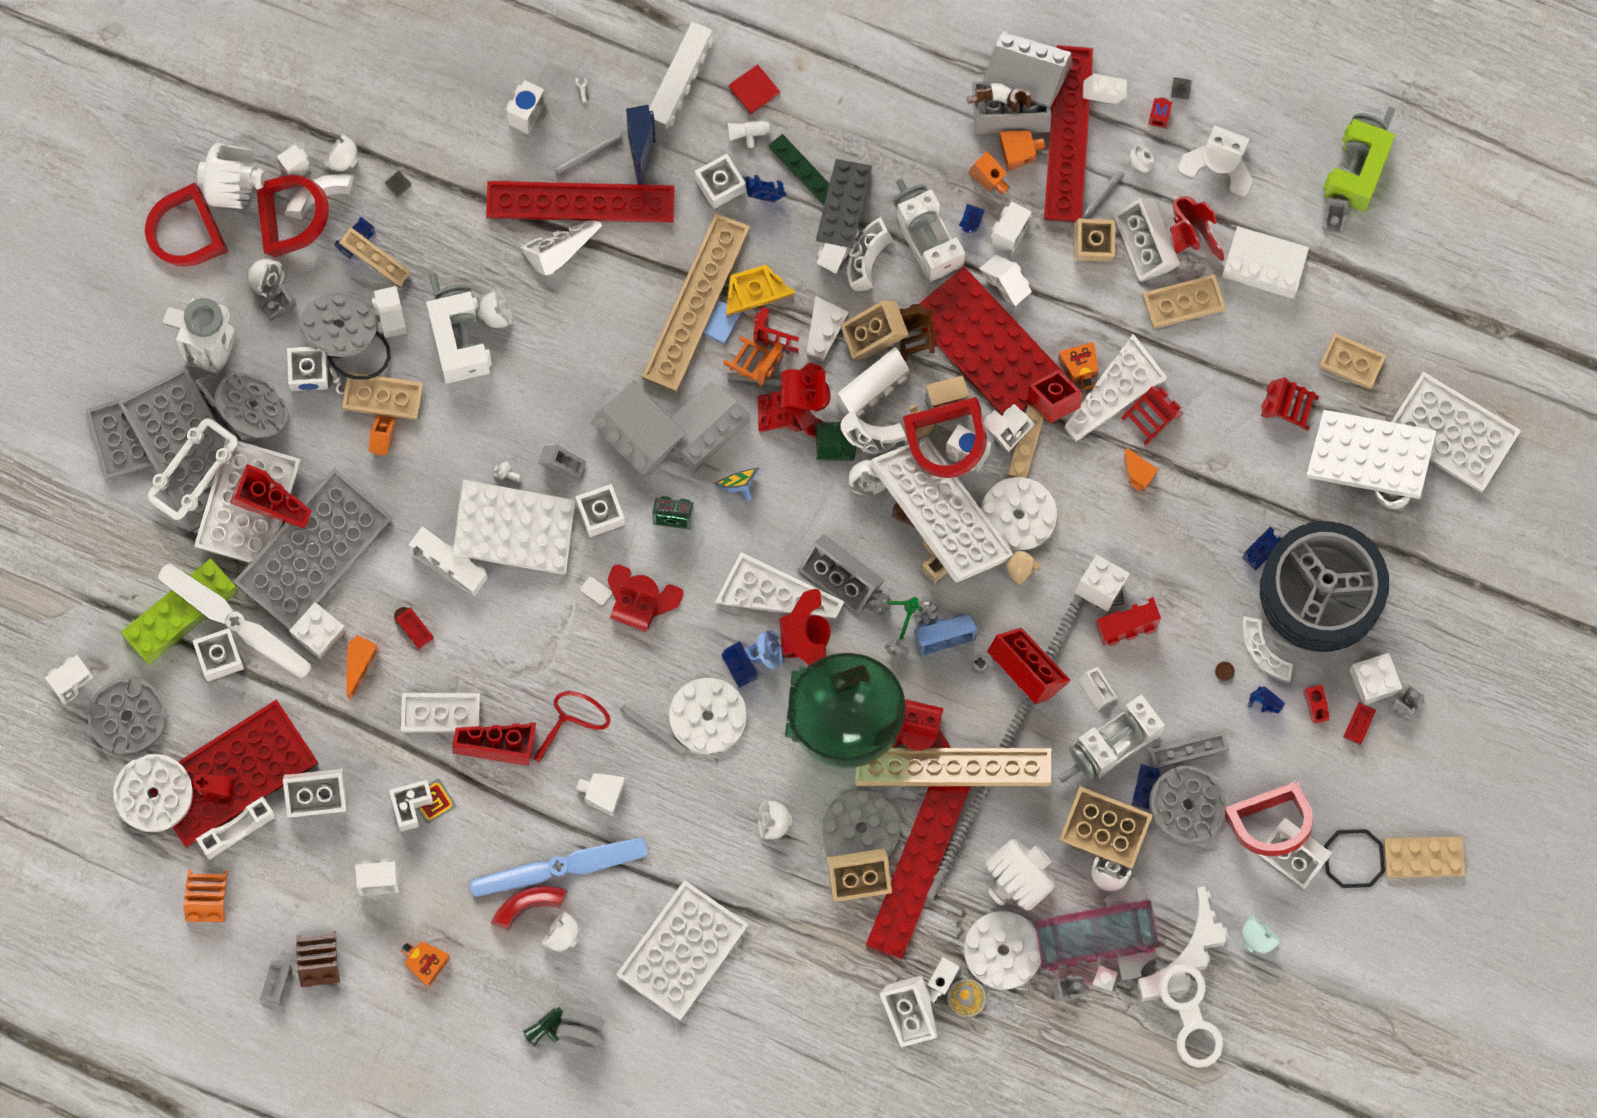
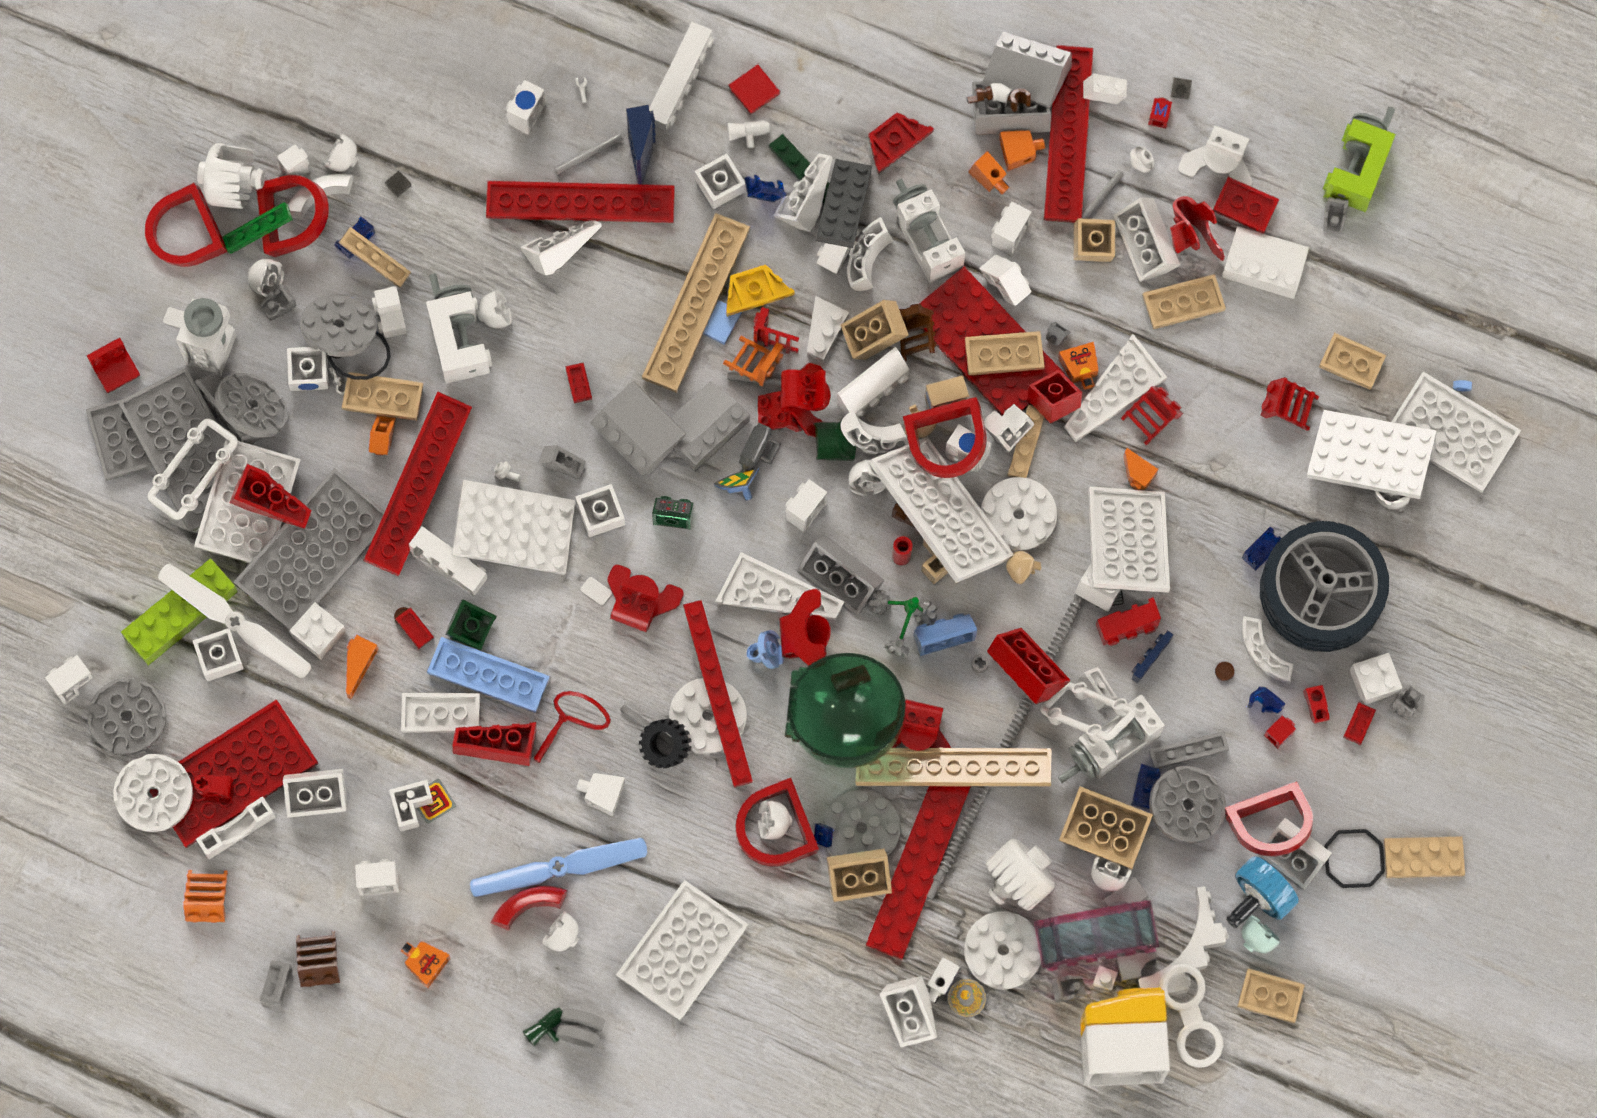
(113, 365): none -> red bracket
(257, 228): none -> green tile
(417, 483): none -> red plate
(470, 624): none -> dark green slope
(488, 674): none -> light blue plate
(578, 382): none -> red plate
(649, 745): none -> black tyre
(717, 693): none -> red plate
(739, 664): clear blue hinge -> none
(755, 446): none -> dark grey piece
(787, 787): none -> red window
(805, 201): none -> white wedge
(805, 505): none -> white brick
(823, 834): none -> clear blue tile
(895, 139): none -> red wing
(899, 557): none -> red pin
(971, 218): clear blue bracket -> none
(1004, 353): none -> tan plate
(1059, 331): none -> dark grey tile
(1094, 731): none -> white bar
(1125, 1039): none -> white piece
(1128, 539): none -> white plate
(1151, 656): none -> dark blue plate
(1245, 205): none -> red plate
(1264, 889): none -> dark azure wheel
(1271, 995): none -> tan plate
(1280, 731): none -> red brick
(1462, 385): none -> light blue tile

